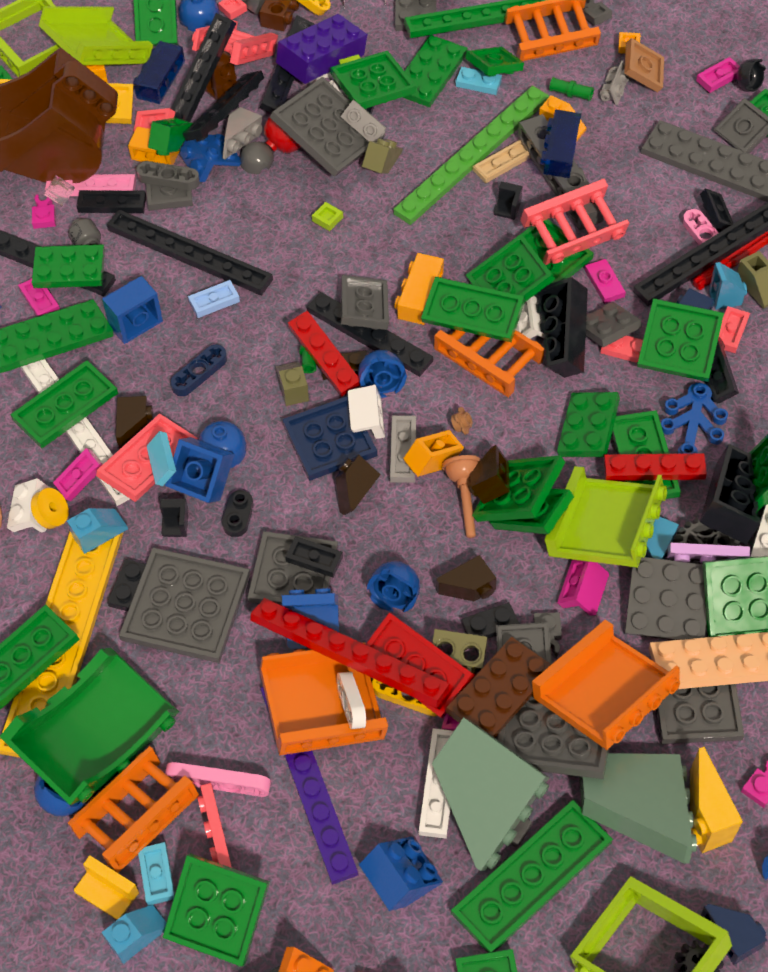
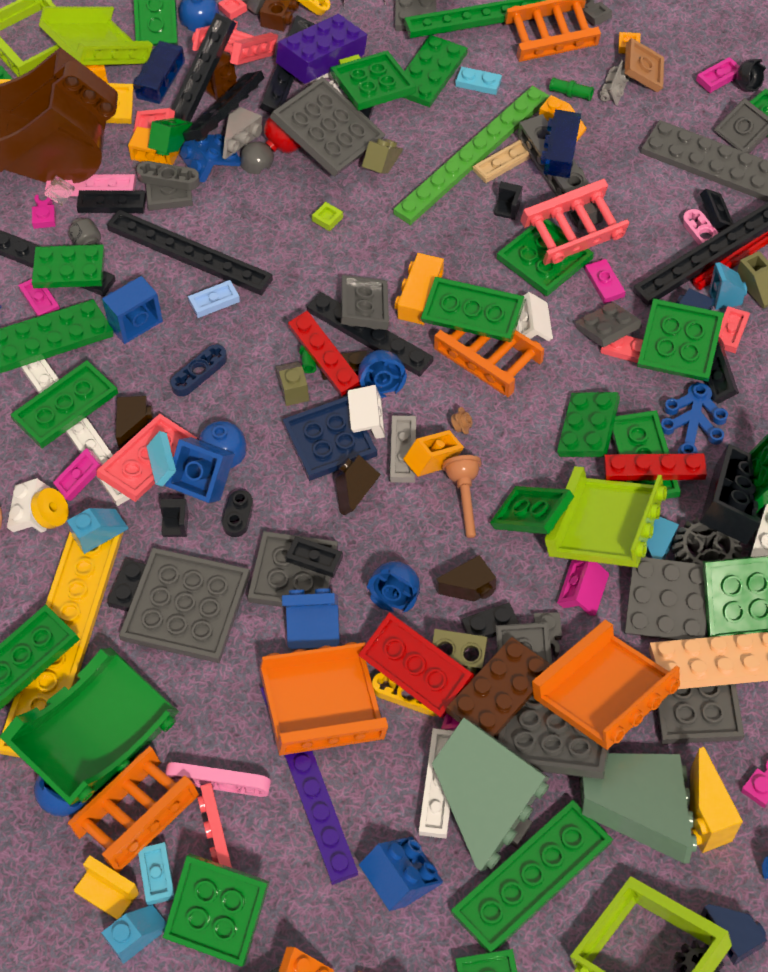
(350, 652): red plate -> none
(351, 700): white beam -> none
(363, 122): light grey hinge -> none
(490, 476): dark brown slope -> none
(494, 61): green plate -> none
(513, 270): green plate -> none
(529, 487): green plate -> none
(564, 325): black wedge -> none
(705, 552): lavender plate -> none

